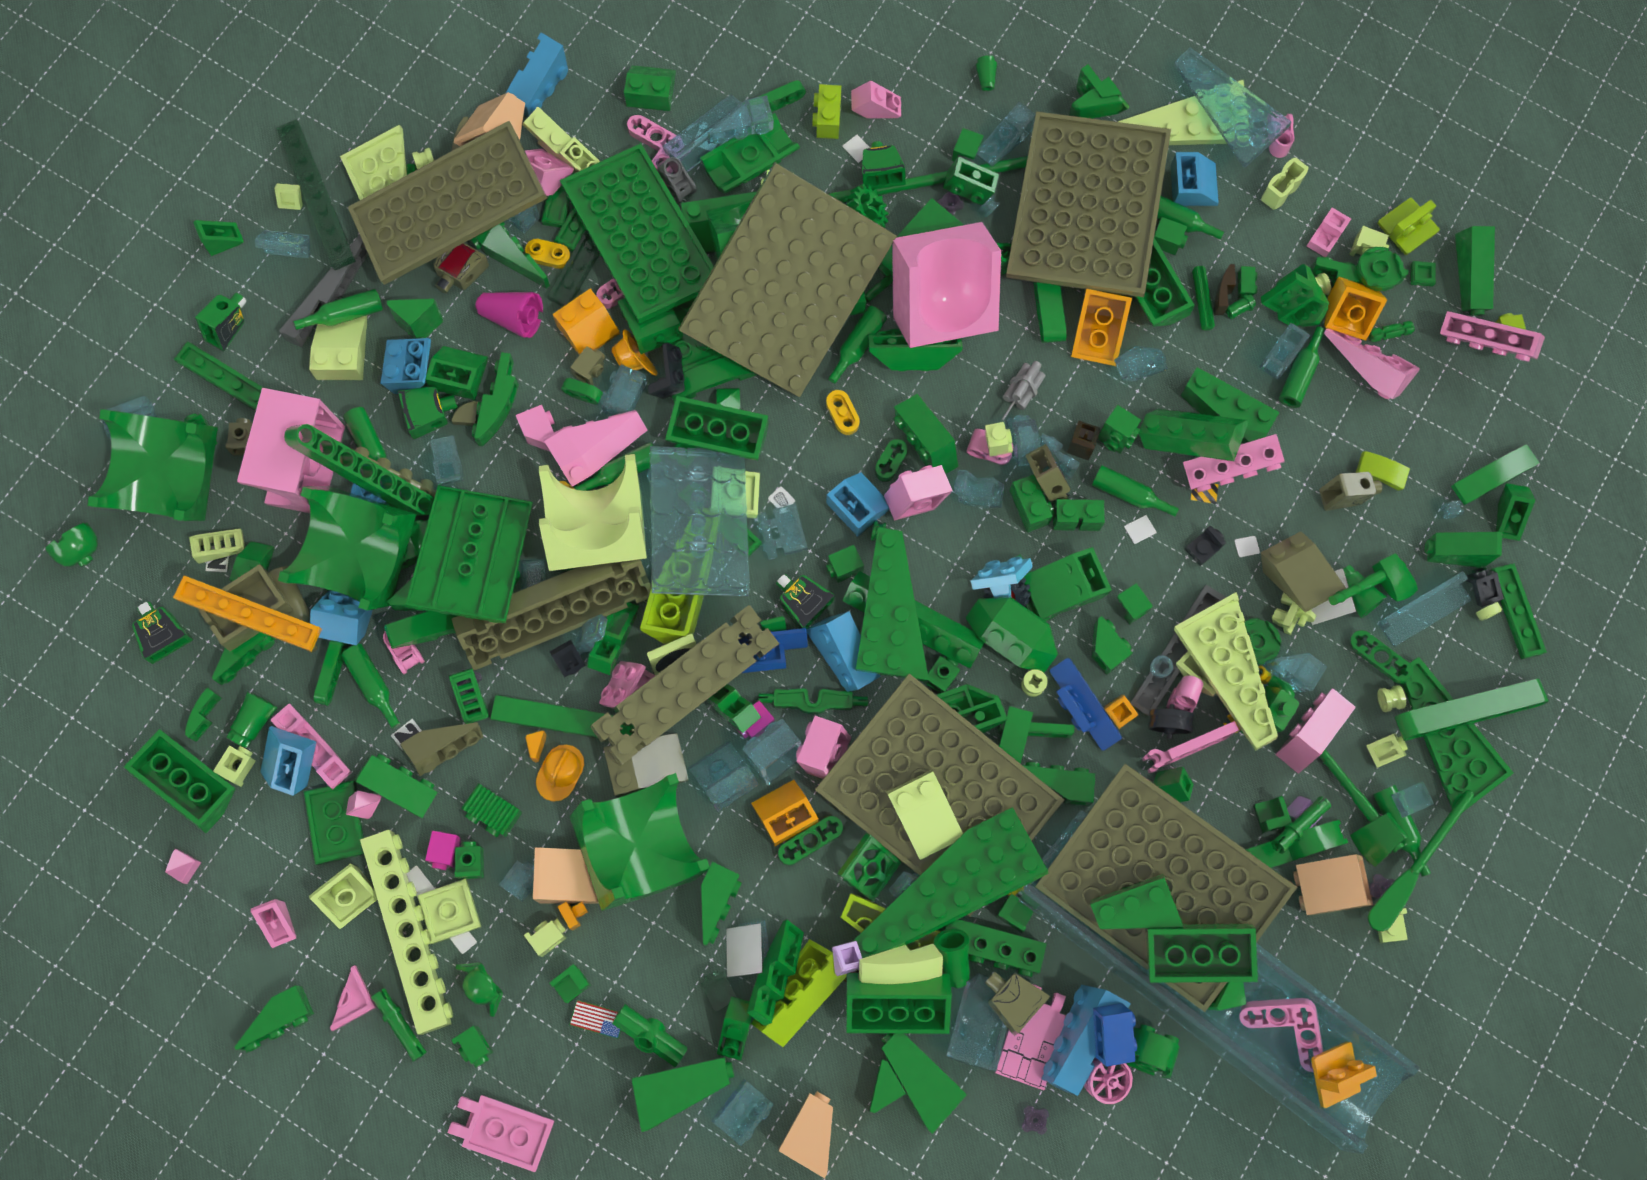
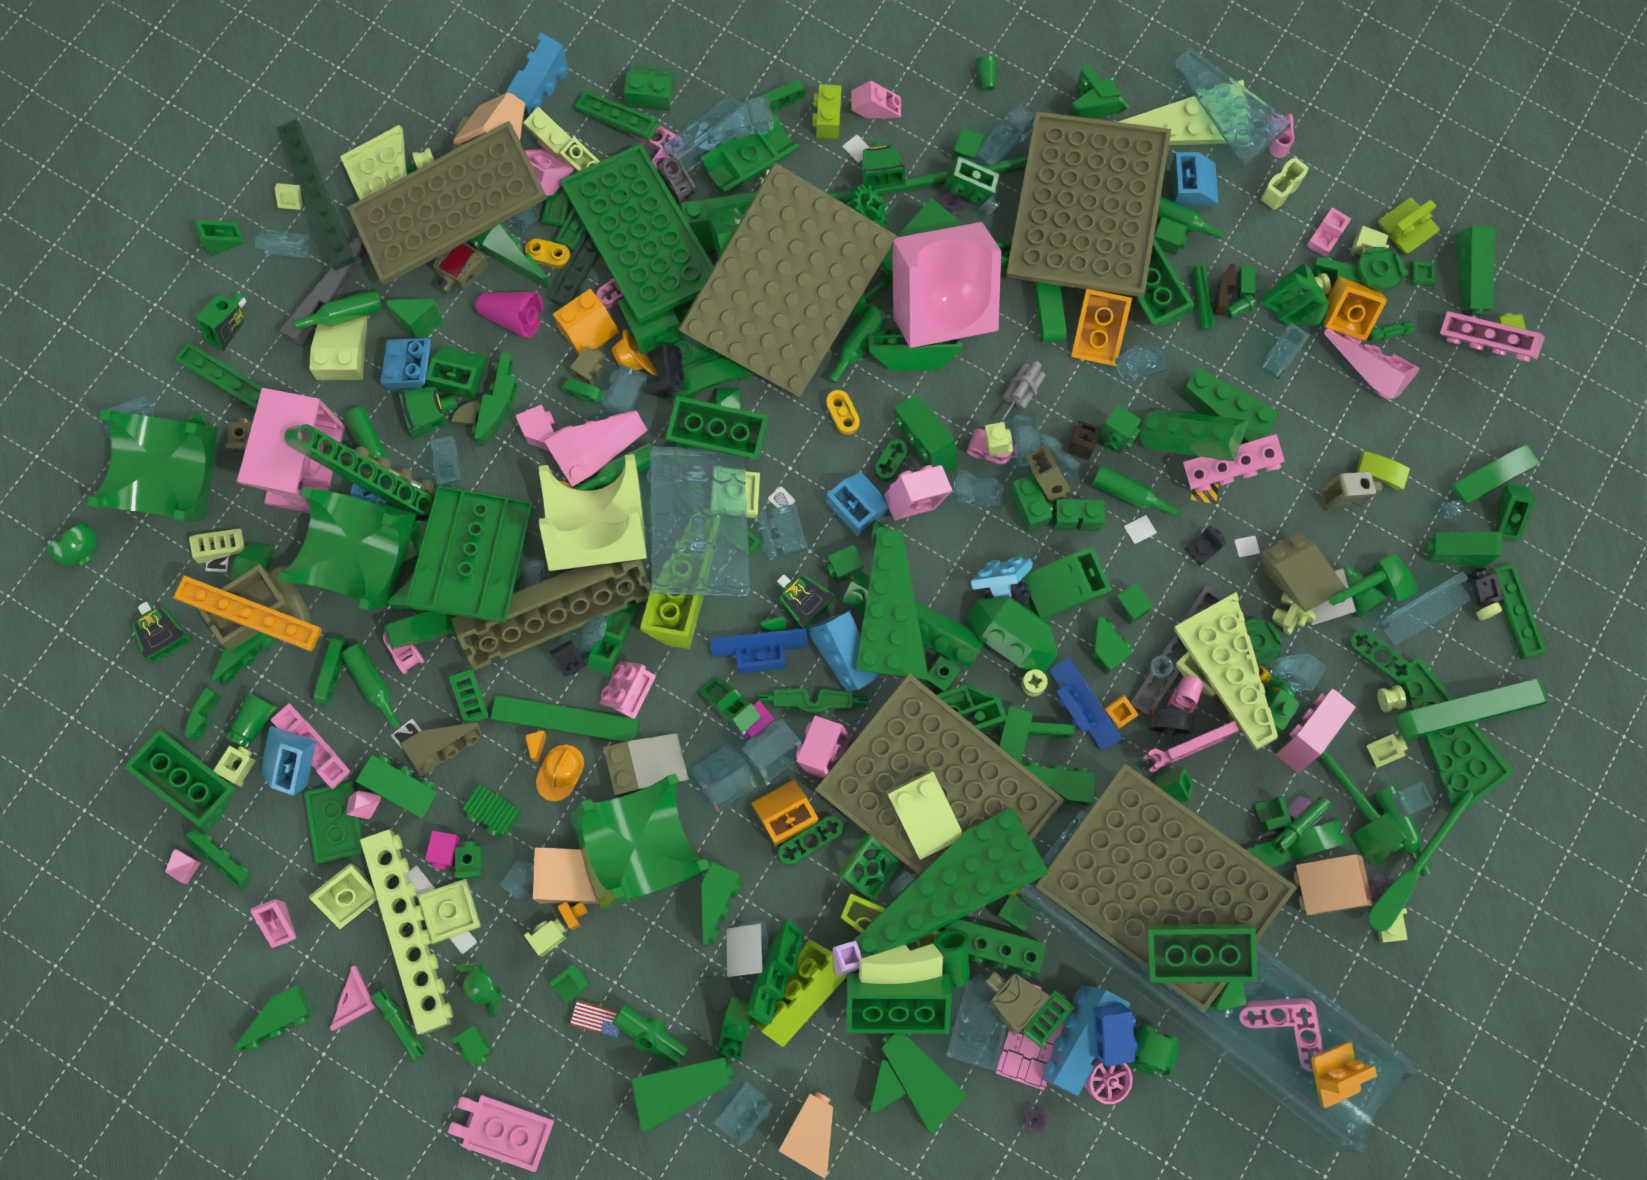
(219, 858): none -> green plate
(340, 618): dark azure slope -> none
(616, 115): none -> green tile
(665, 655): yellowish green tile -> none
(684, 685): olive brick -> none
(1035, 1037): none -> green slope
(1138, 906): green wedge -> none
(1302, 372): green piece -> none

